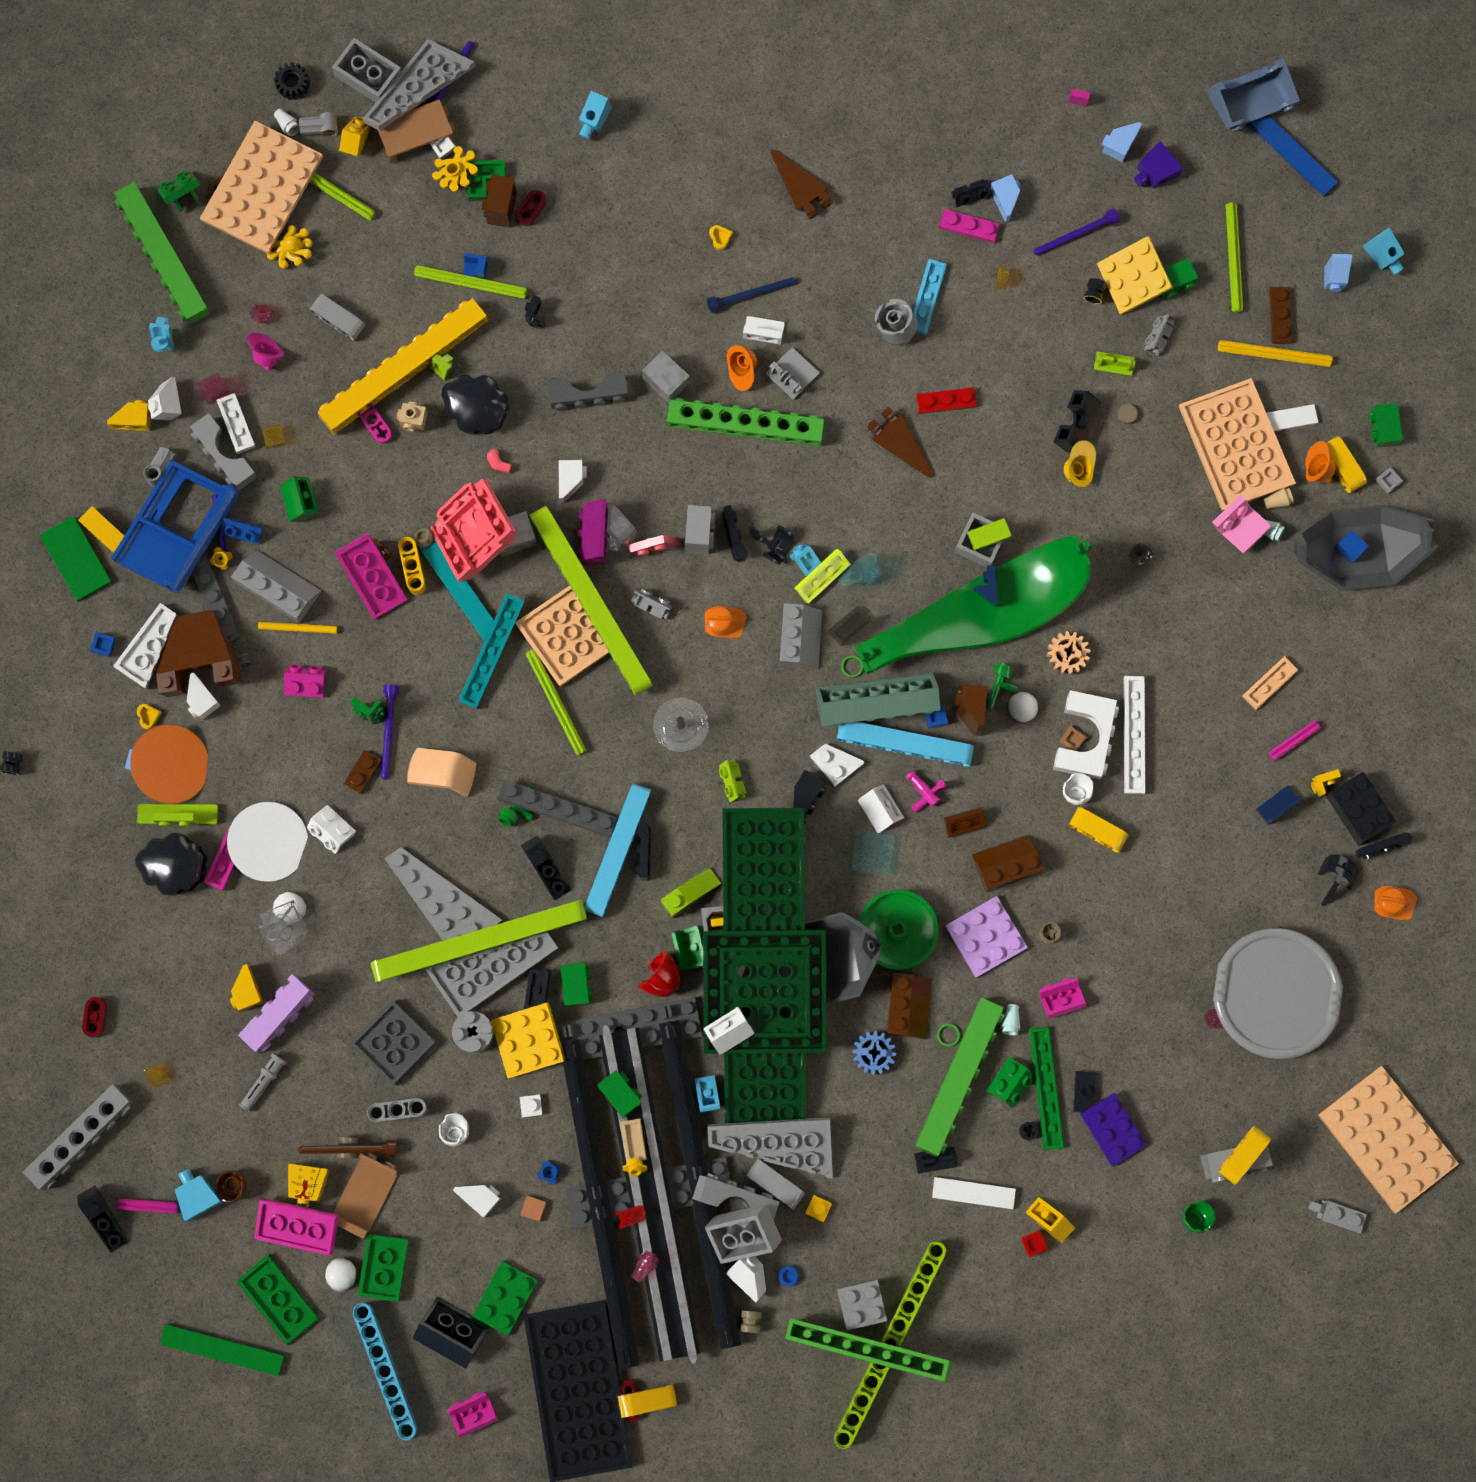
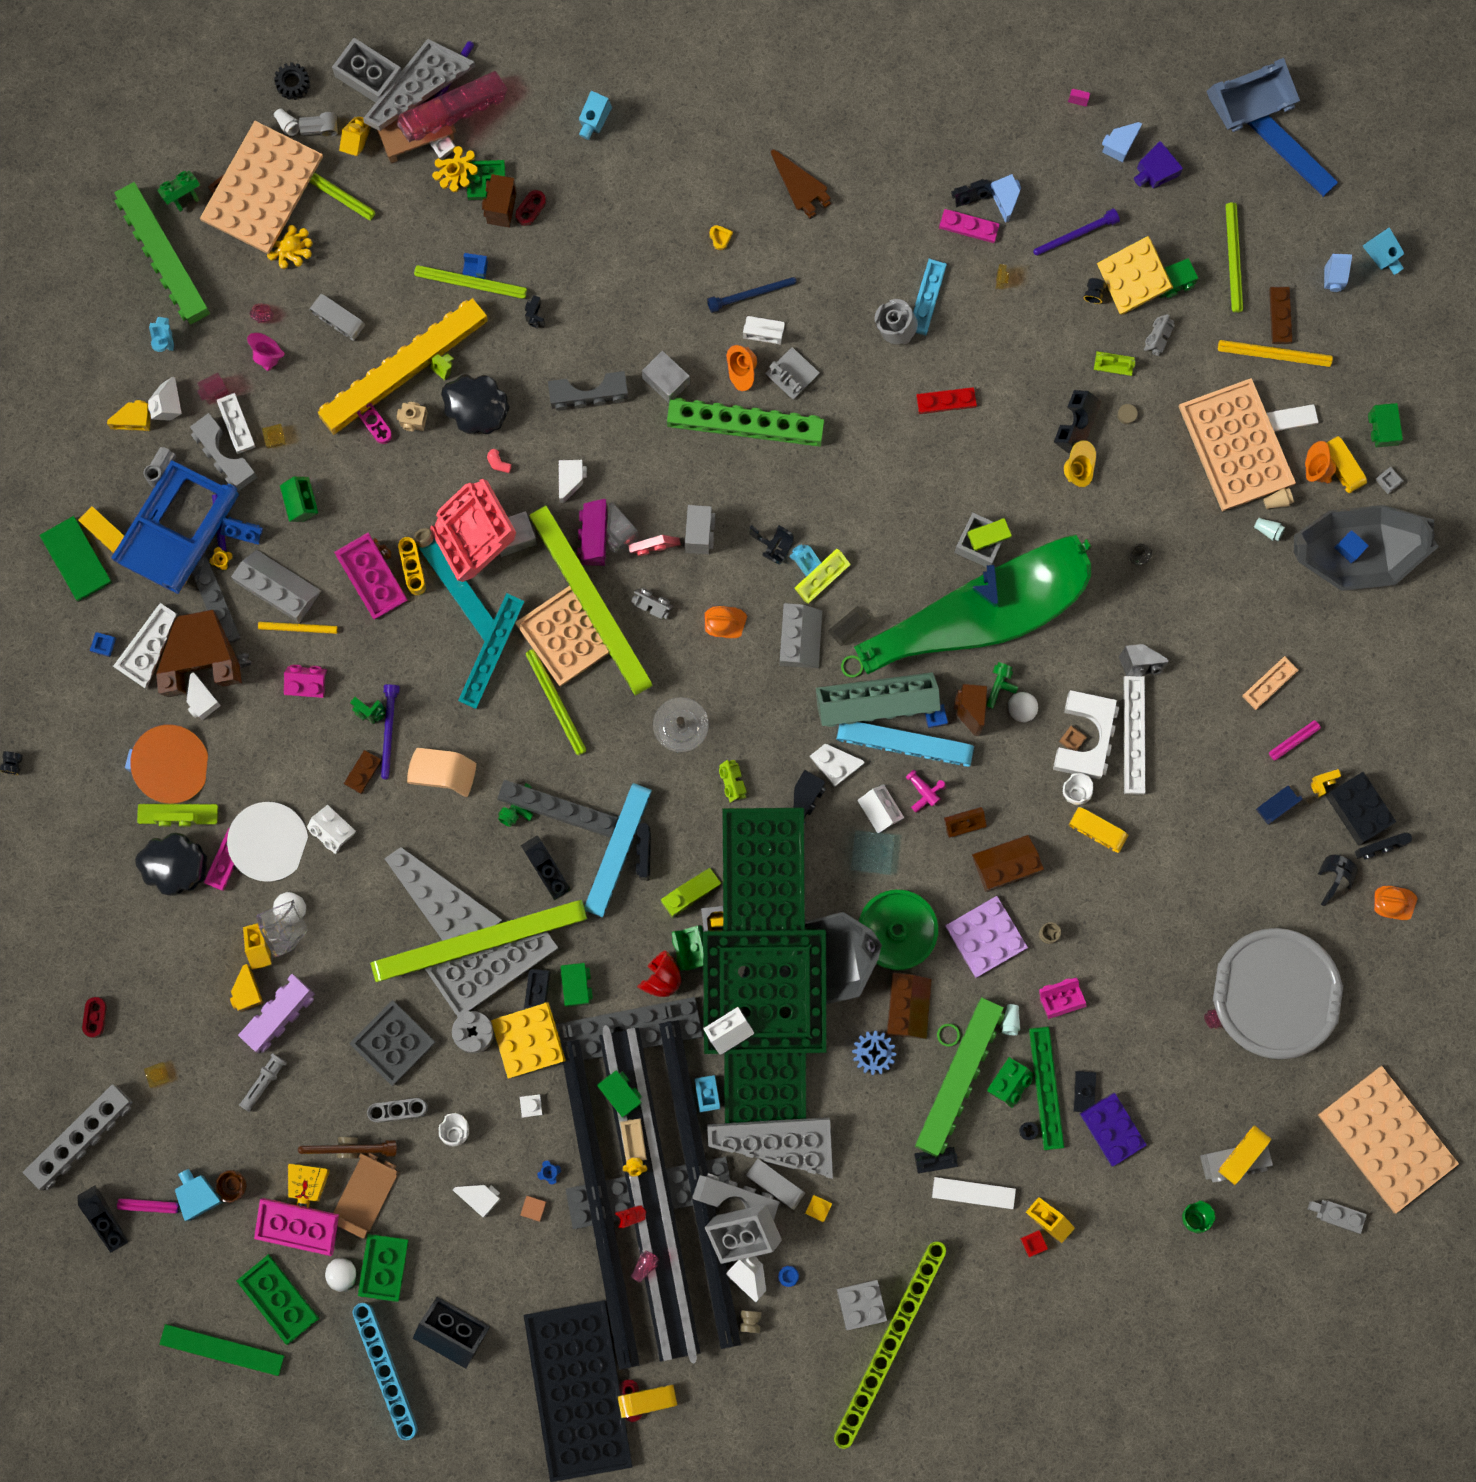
(148, 716): yellow tile -> none
(256, 947): none -> yellow slope
(452, 107): none -> clear pink brick
(472, 1414): dark pink bracket -> none
(504, 1298): green plate -> none
(733, 534): black hinge -> none
(862, 571): clear light blue piece -> none
(869, 1350): bright green brick -> none
(899, 441): reddish brown flag -> none
(1076, 655): light nougat gear -> none
(1141, 660): none -> flat silver slope
(1241, 524): bright pink bracket -> none

